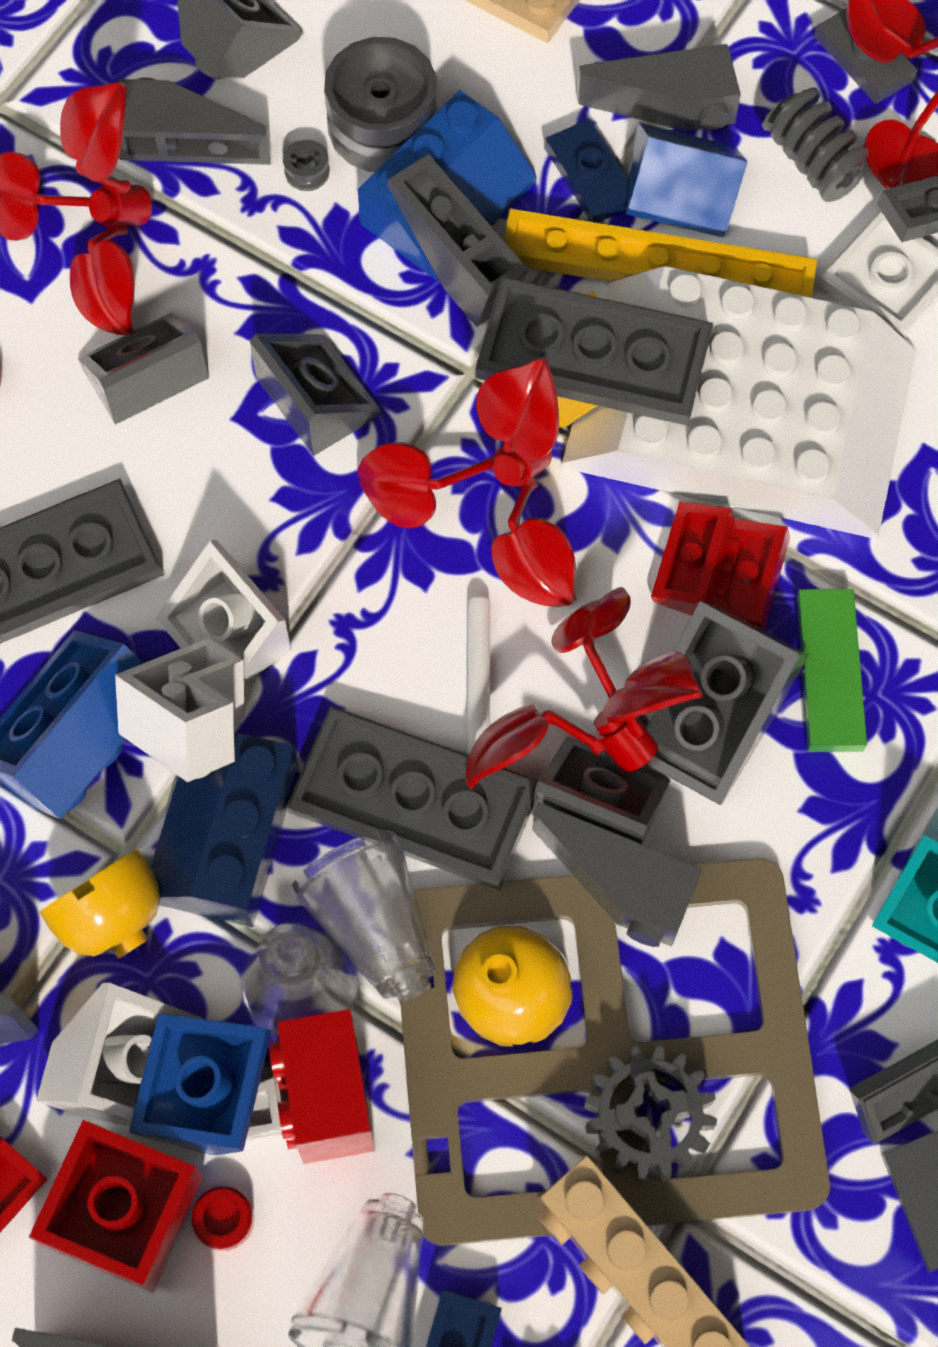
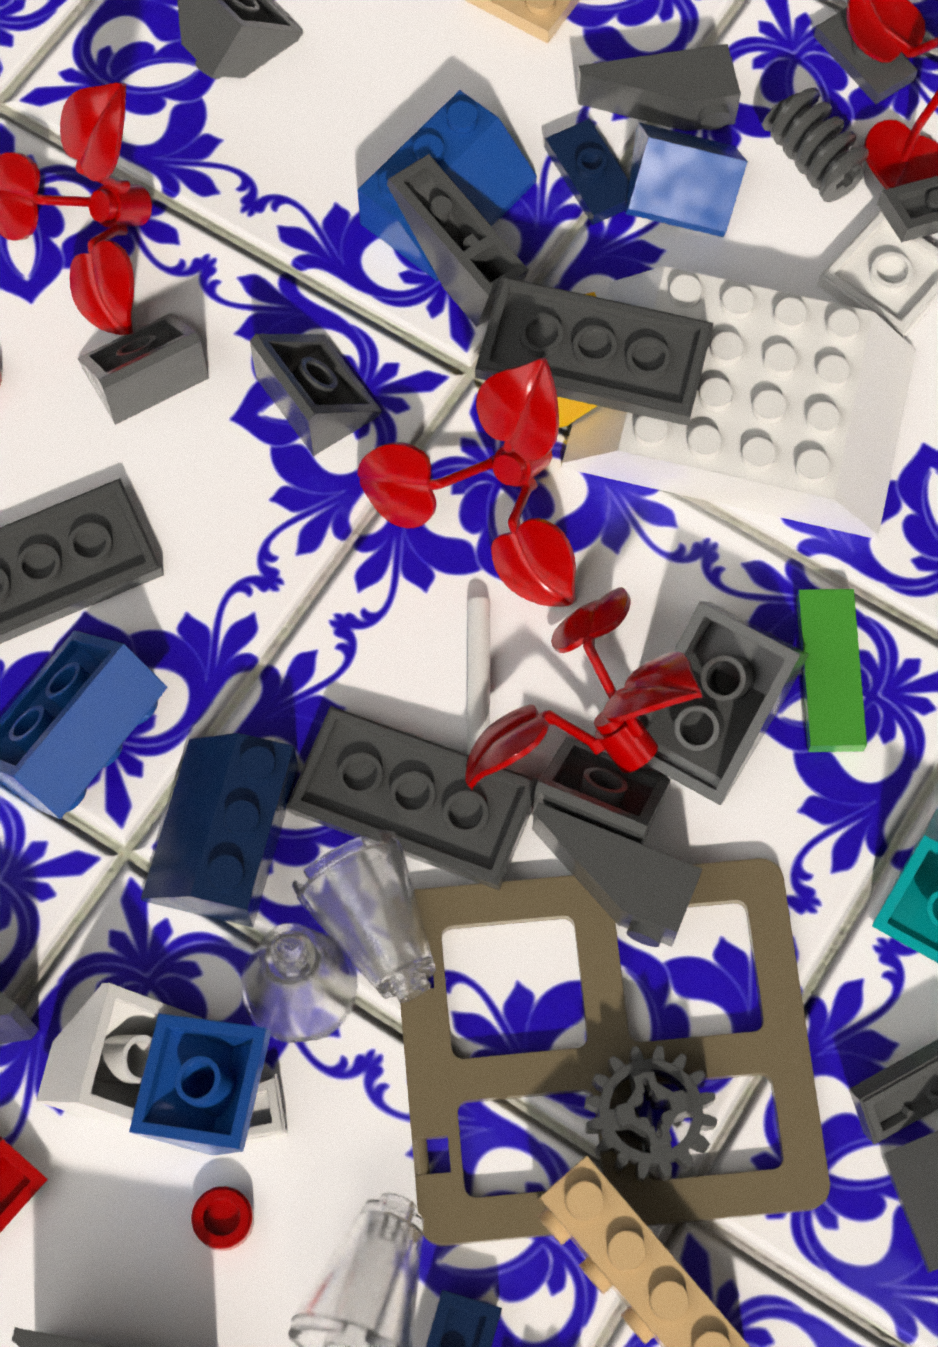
(107, 909): yellow cylinder -> none
(117, 1206): red brick -> none
(182, 126): dark grey slope -> none
(184, 707): white brick -> none
(226, 606): white slope -> none
(307, 177): dark grey bush -> none
(324, 1086): red brick -> none
(377, 99): flat silver wheel -> none
(512, 985): yellow cylinder -> none
(619, 252): yellow plate -> none
(721, 563): red slope -> none

